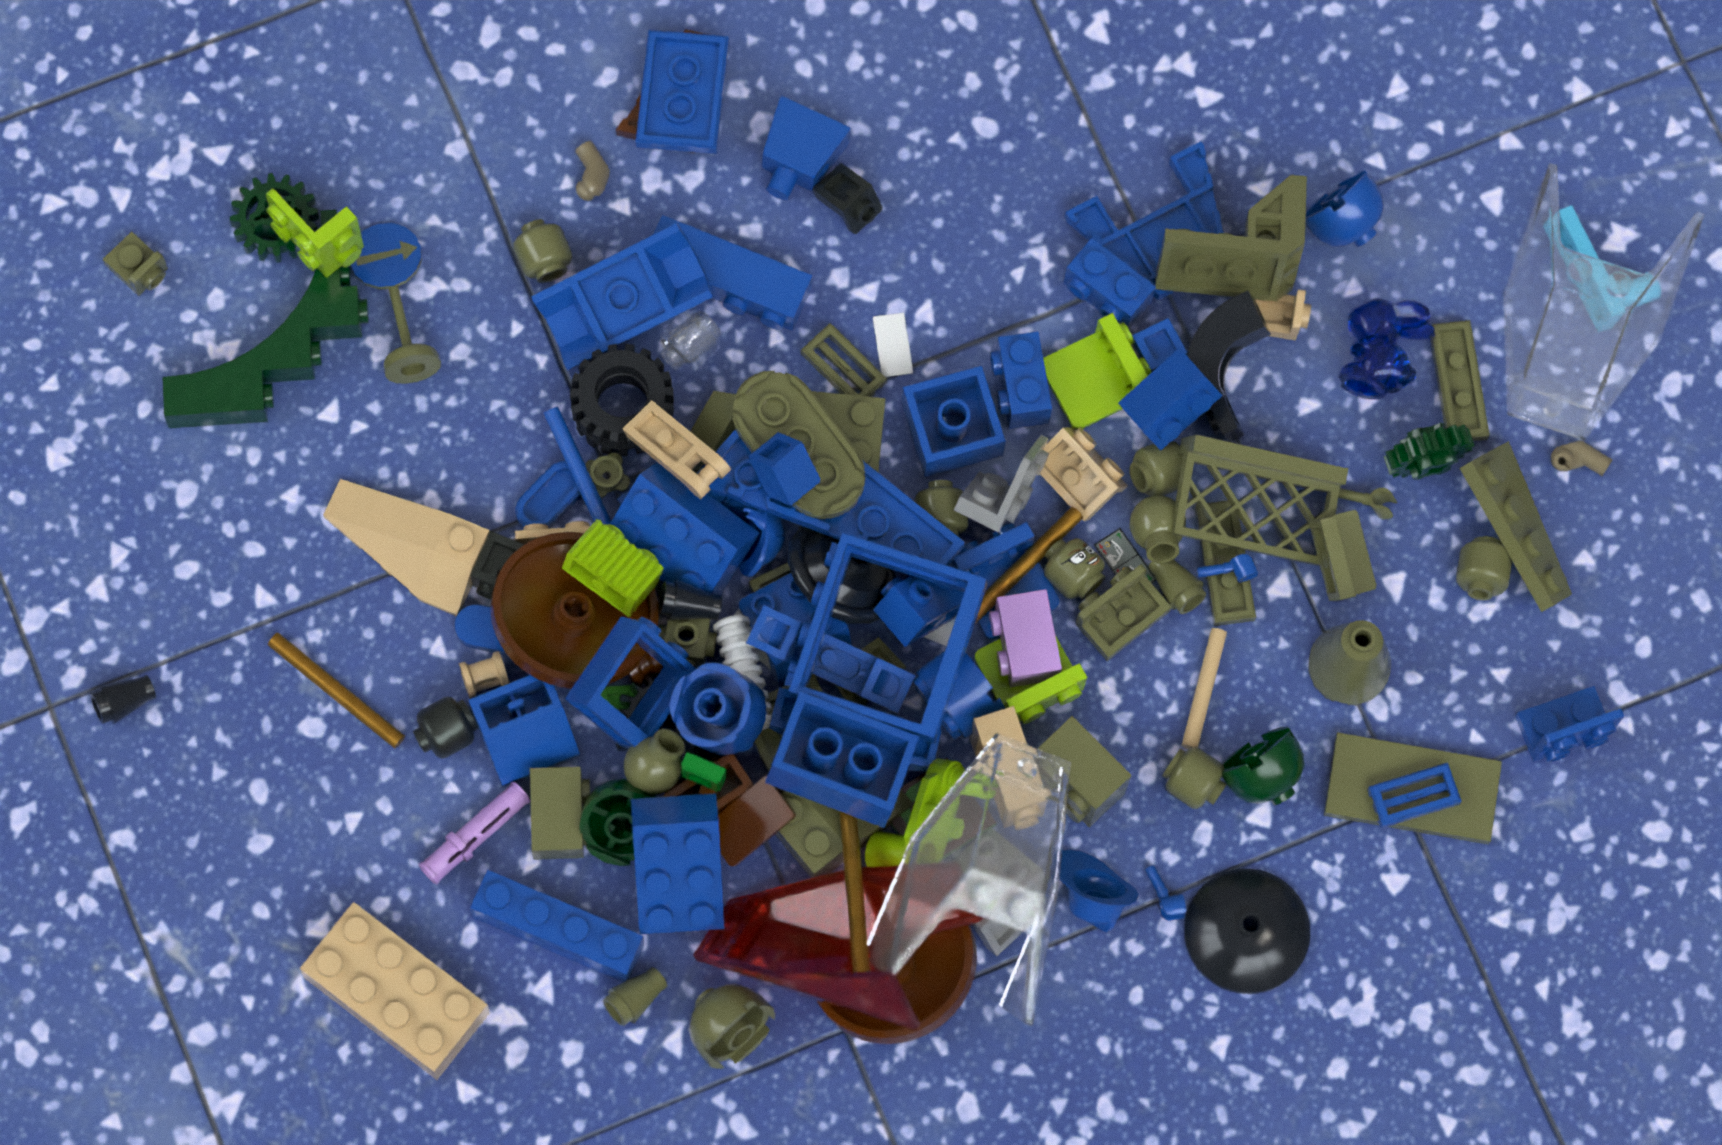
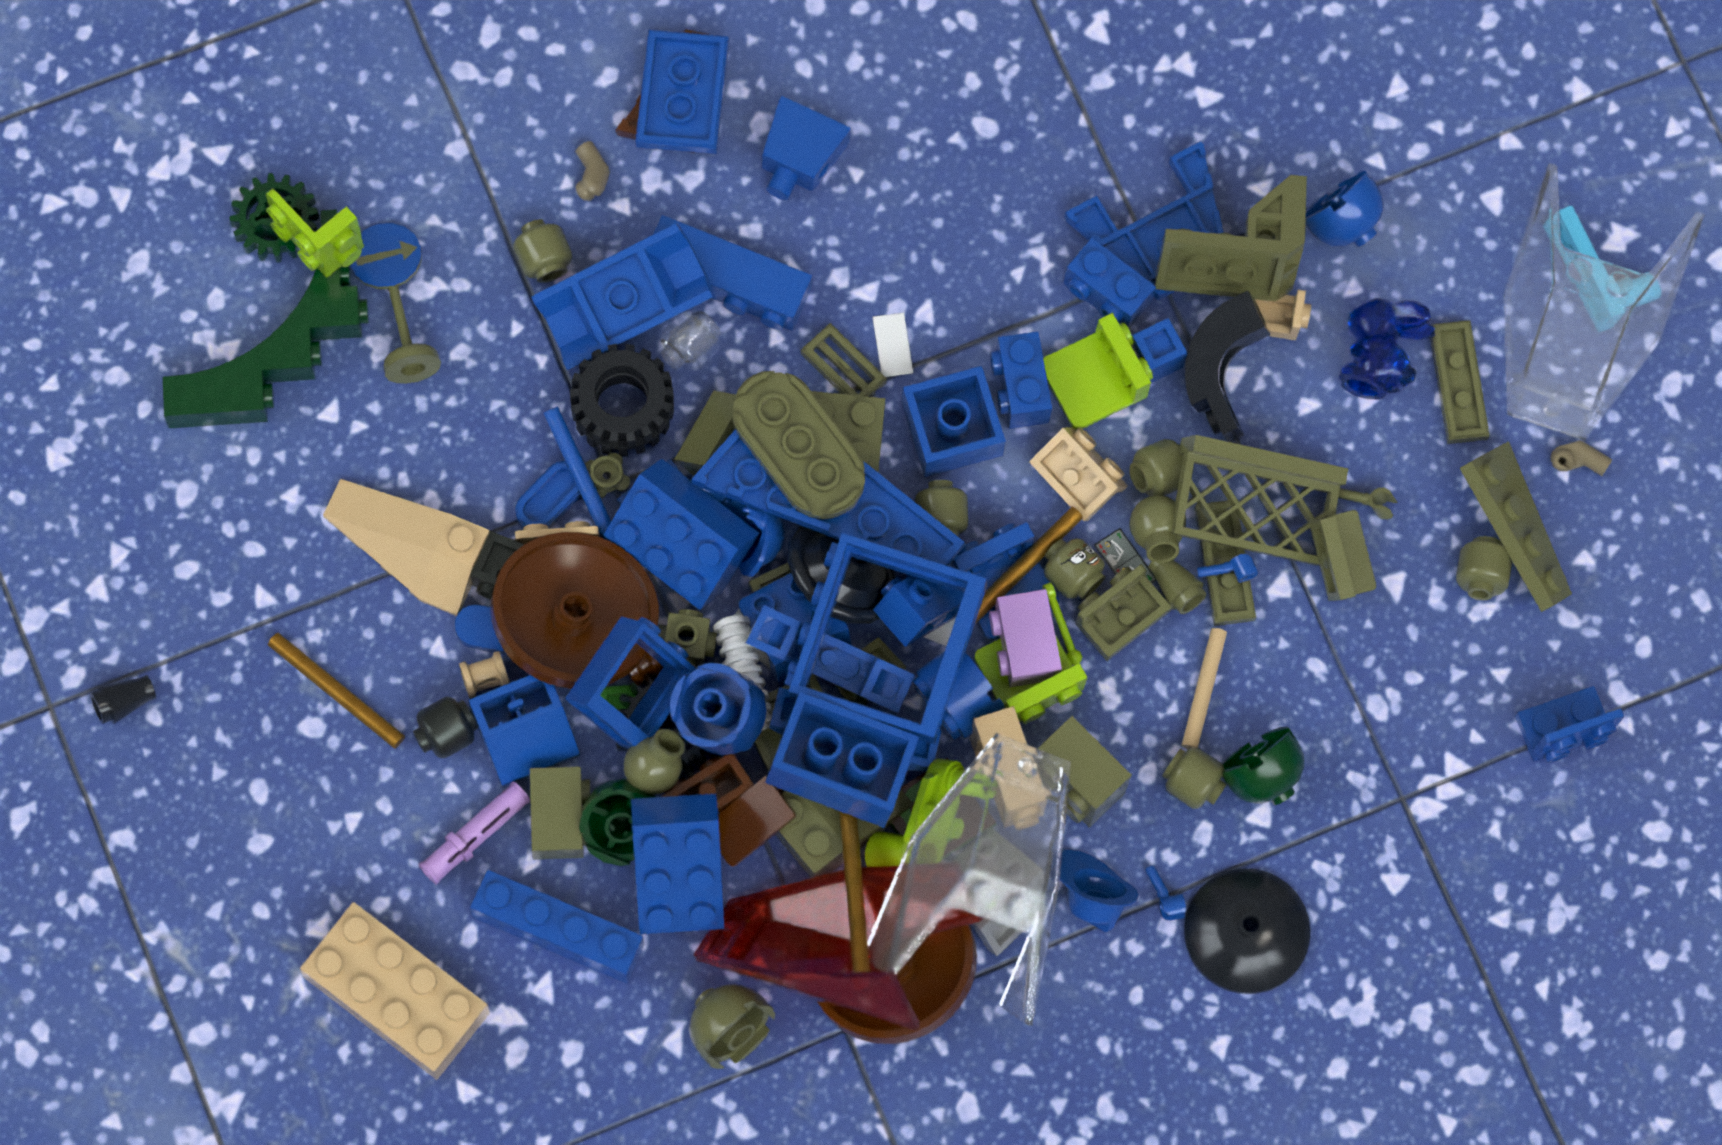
(136, 264): olive bracket -> none
(613, 567): lime brick -> none
(631, 998): olive cone -> none
(675, 448): tan plate -> none
(687, 602): black cone -> none
(703, 772): green tile -> none
(784, 468): blue panel -> none
(849, 197): pearl dark grey bracket -> none
(994, 502): light grey bracket -> none
(1073, 654): none -> lime hinge
(1170, 399): blue brick -> none
(1350, 663): olive cone -> none
(1369, 761): olive tile -> none
(1380, 806): blue tile -> none
(1428, 451): dark green gear -> none

